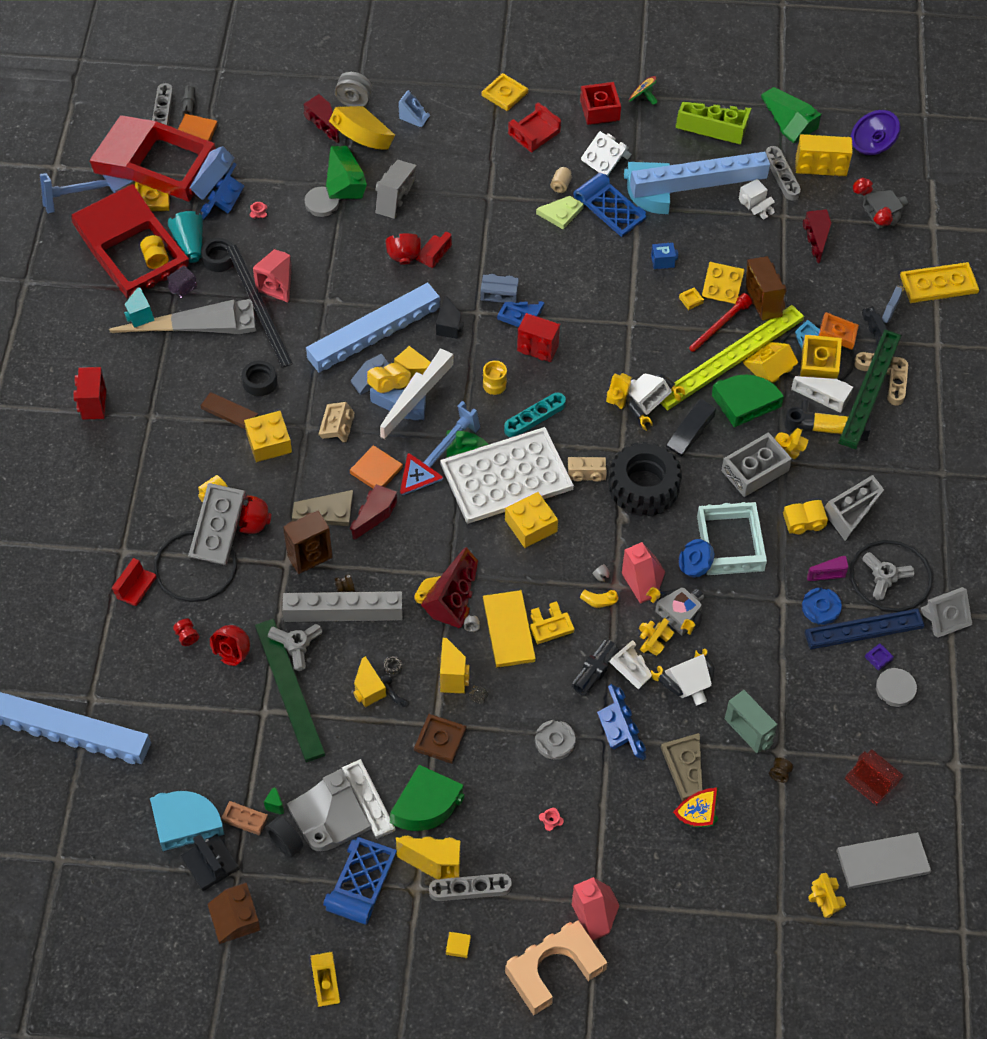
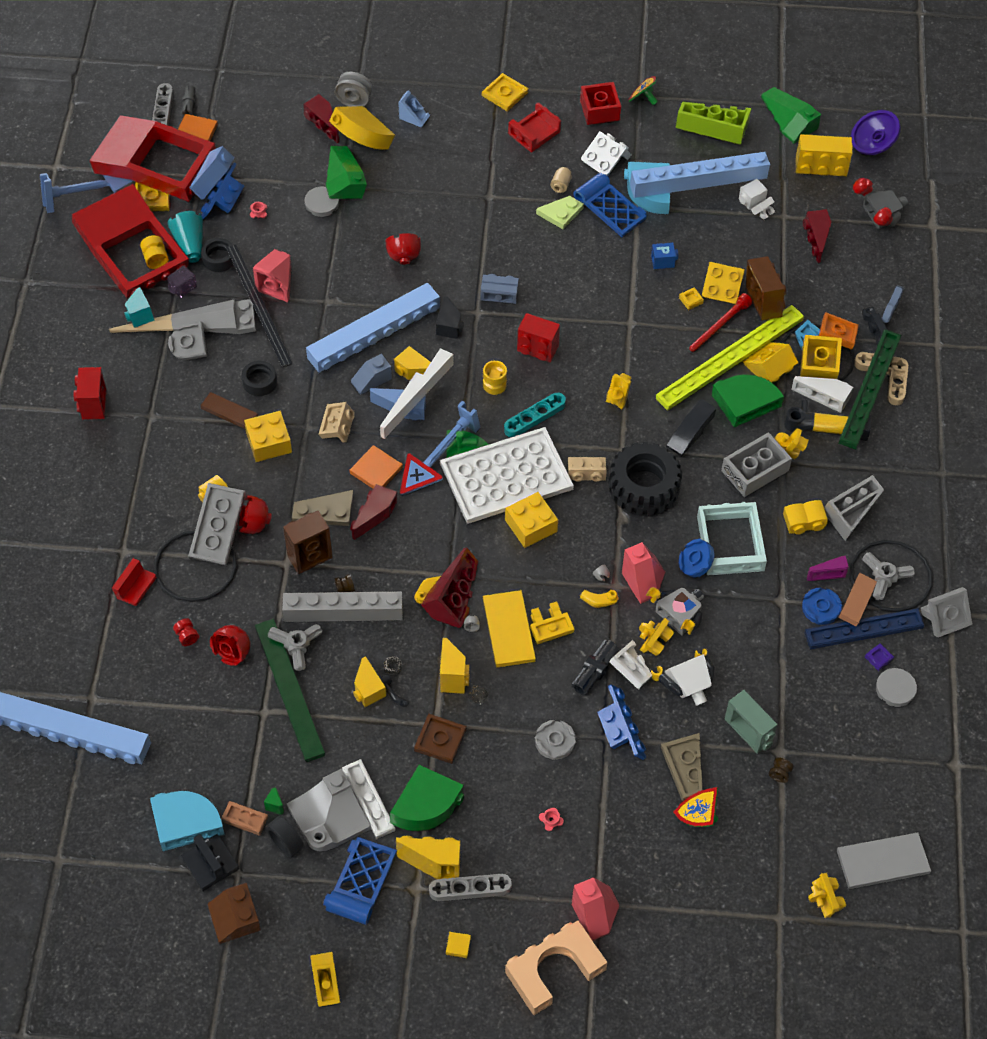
(188, 341): none -> light grey tile
(388, 378): yellow brick -> none
(393, 187): light grey wedge -> none
(435, 249): red panel -> none
(514, 312): blue wing -> none
(648, 393): white torso -> none
(785, 172): light grey beam -> none
(857, 599): none -> nougat tile
(873, 776): clear red bracket -> none
(939, 282): yellow tile -> none

